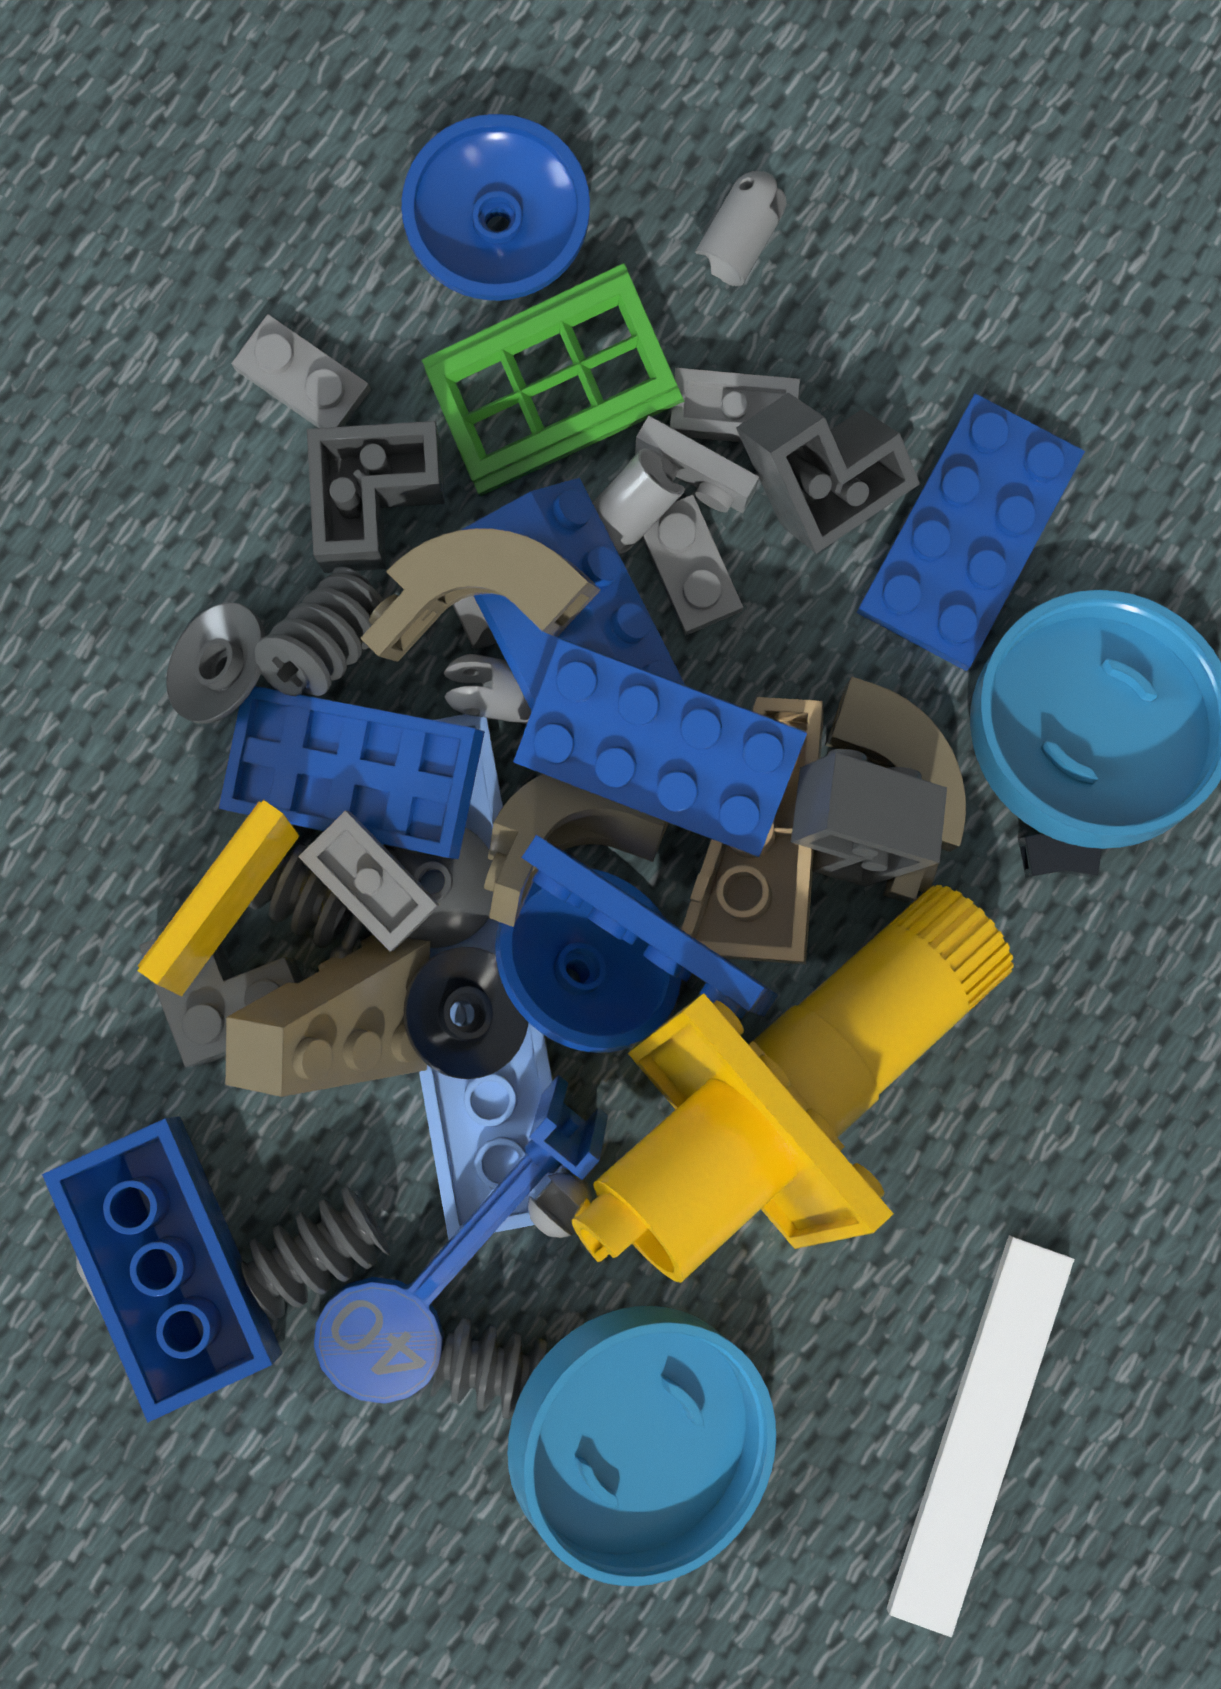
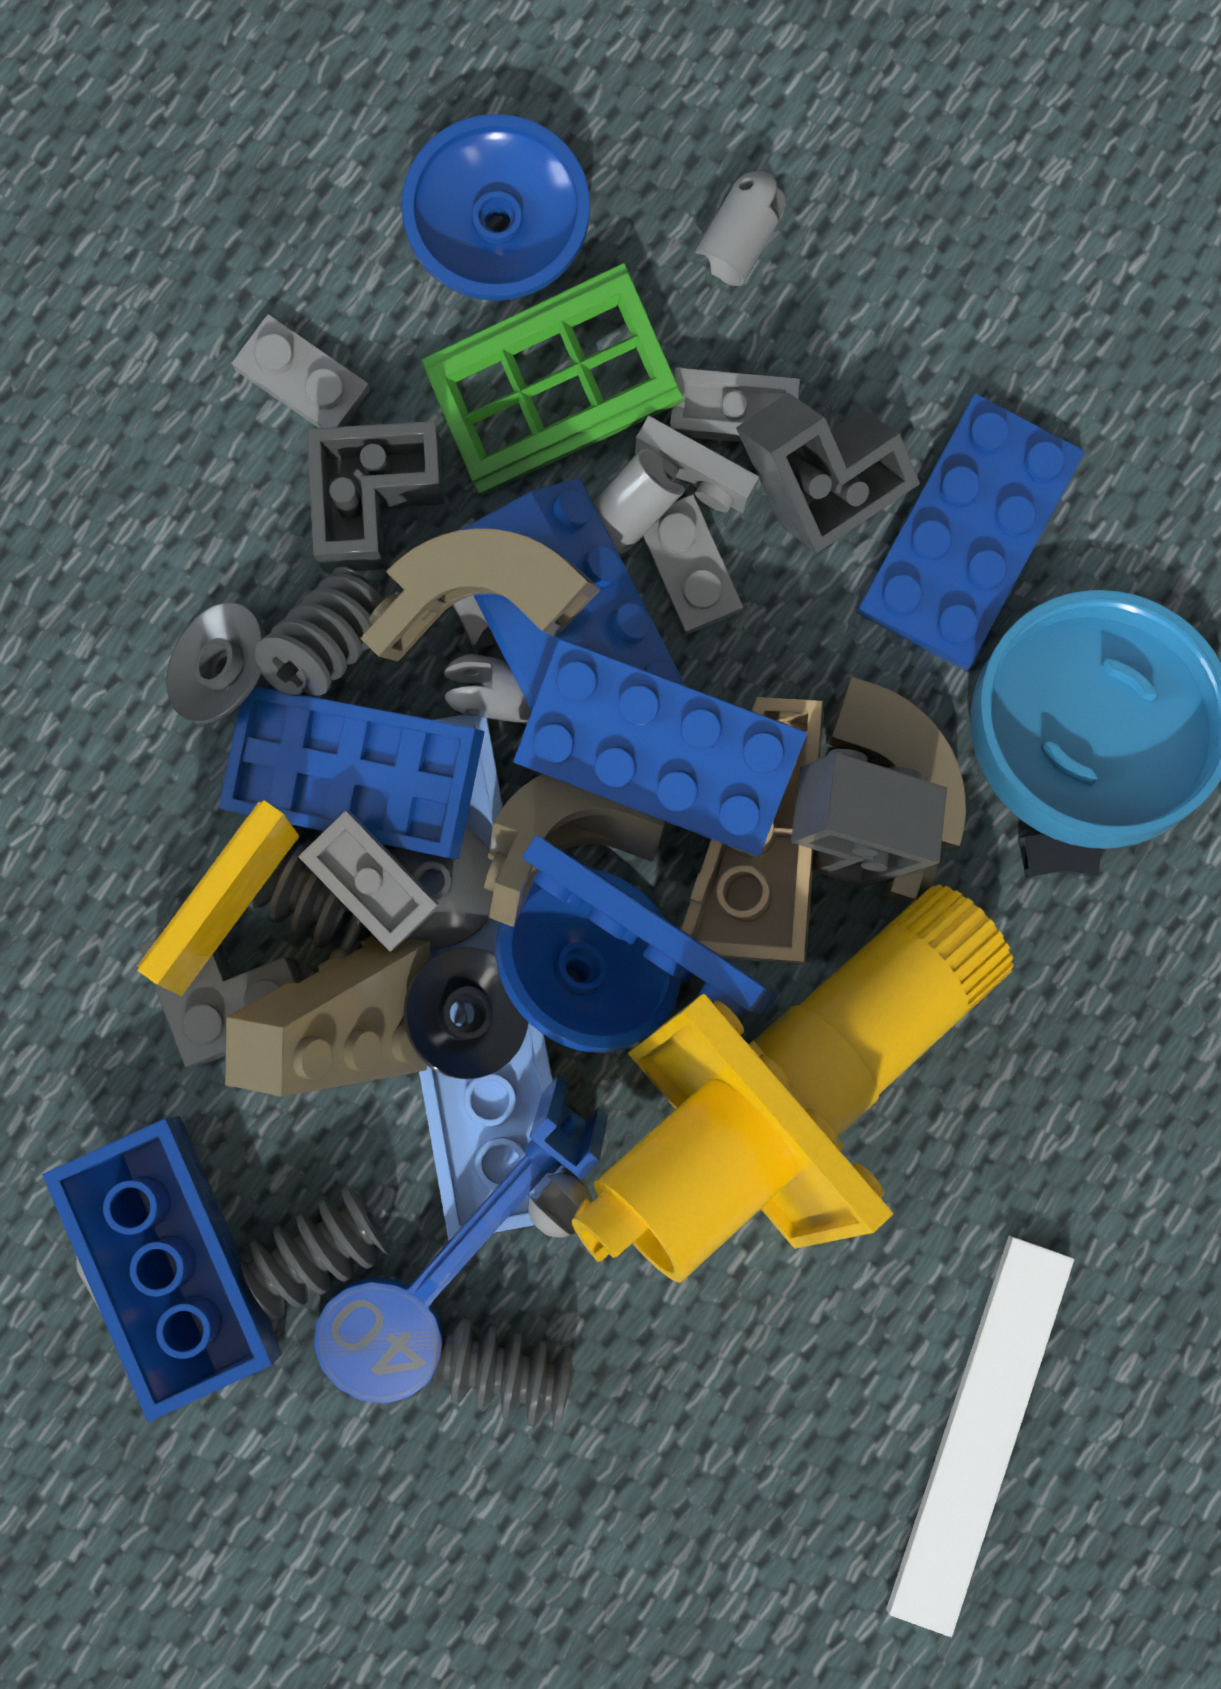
(641, 1445): dark azure brick -> none

